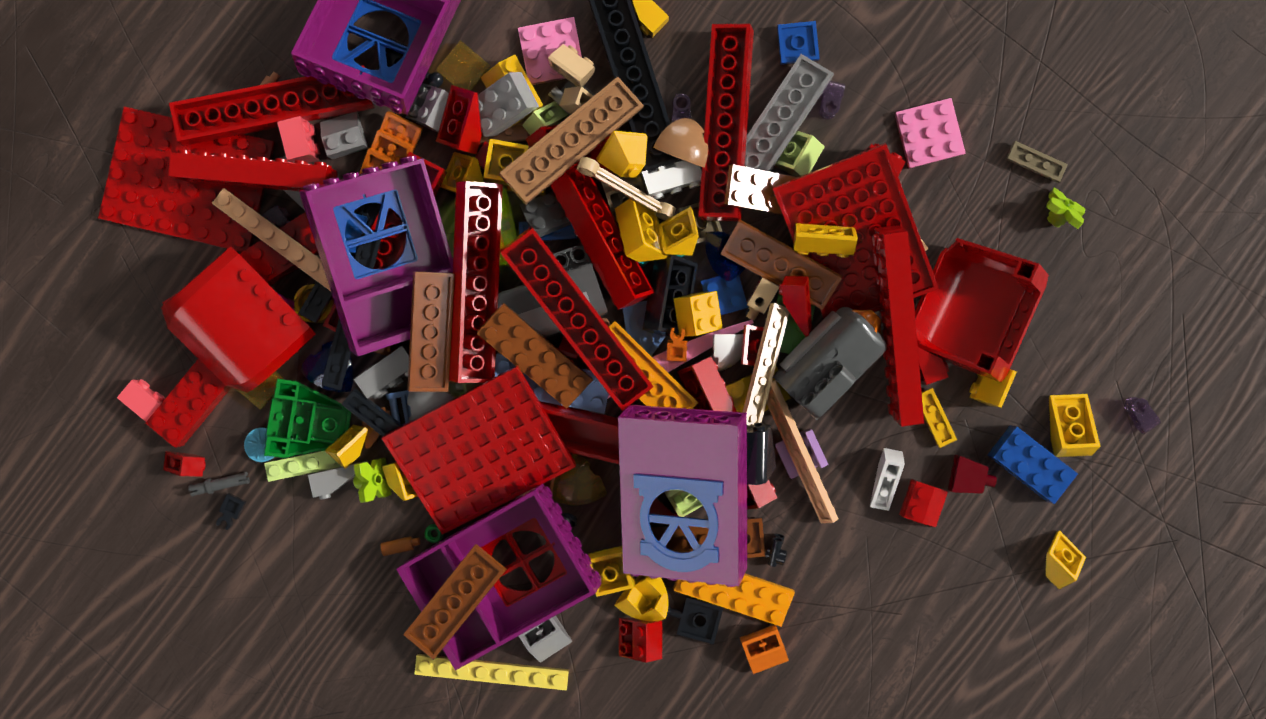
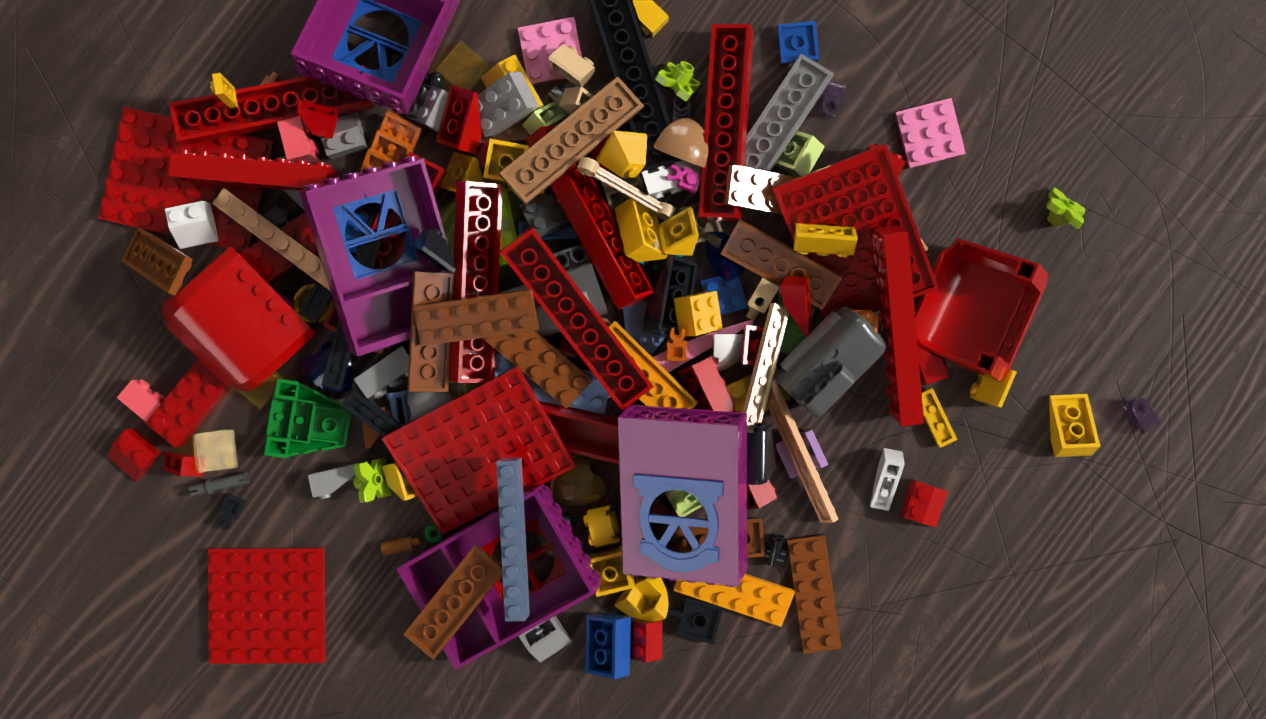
(133, 453): none -> red slope
(157, 261): none -> dark orange plate
(192, 224): none -> white slope
(215, 450): none -> clear yellow plate
(224, 90): none -> yellow plate
(255, 445): medium azure wheel -> none
(266, 605): none -> red plate
(299, 465): yellowish green plate -> none
(318, 118): none -> red slope
(348, 446): yellow slope -> none
(435, 249): none -> black slope
(476, 317): none -> dark orange plate
(494, 672): light yellow plate -> none
(513, 539): none -> sand blue brick
(602, 526): none -> yellow brick
(608, 645): none -> blue brick
(679, 79): none -> lime plant
(687, 178): none -> dark pink plate
(764, 649): orange slope -> none
(813, 593): none -> dark orange plate
(969, 476): dark red torso -> none
(1032, 464): blue brick -> none
(1036, 161): dark tan plate -> none
(1063, 561): yellow slope -> none

